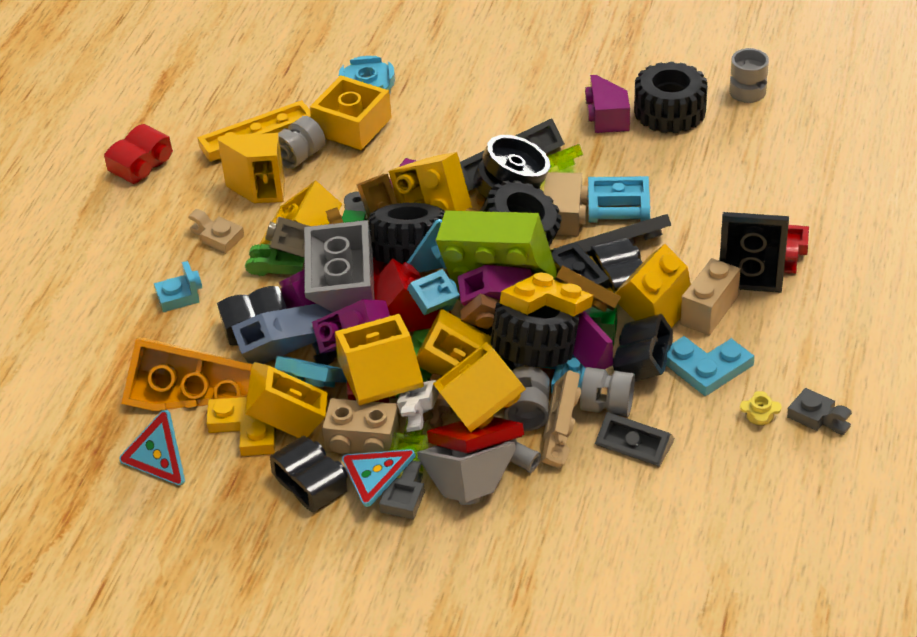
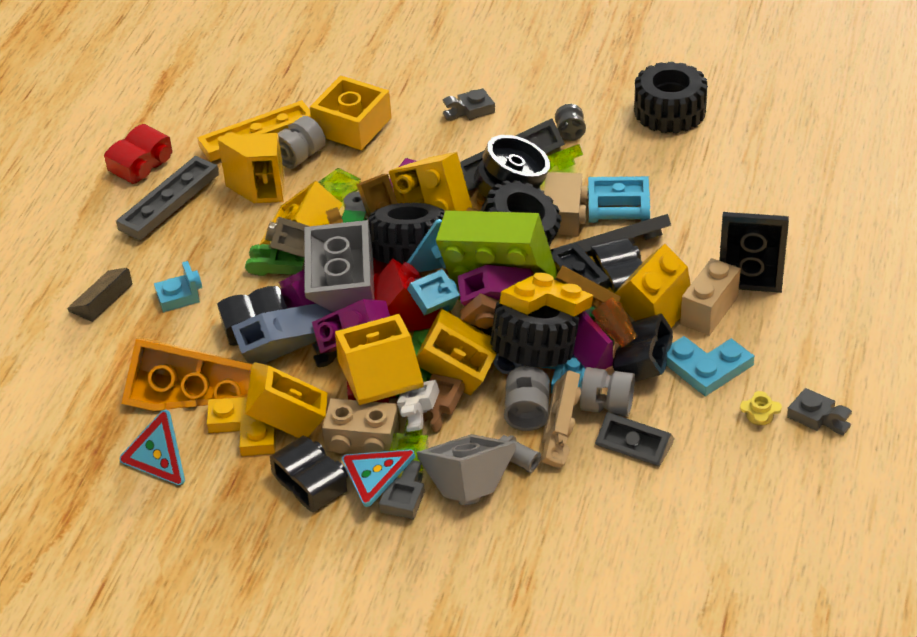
(101, 294): none -> black slope
(167, 198): none -> dark grey plate
(218, 233): tan plate -> none
(314, 373): medium azure plate -> none
(340, 183): none -> clear neon green plate
(380, 73): medium azure plate -> none
(459, 438): red tile -> none
(472, 104): none -> dark grey plate
(479, 387): yellow slope -> none
(570, 122): none -> dark grey wheel
(607, 105): magenta slope -> none
(614, 321): none -> clear orange cone
(749, 75): light grey wheel -> none
(796, 245): red plate -> none

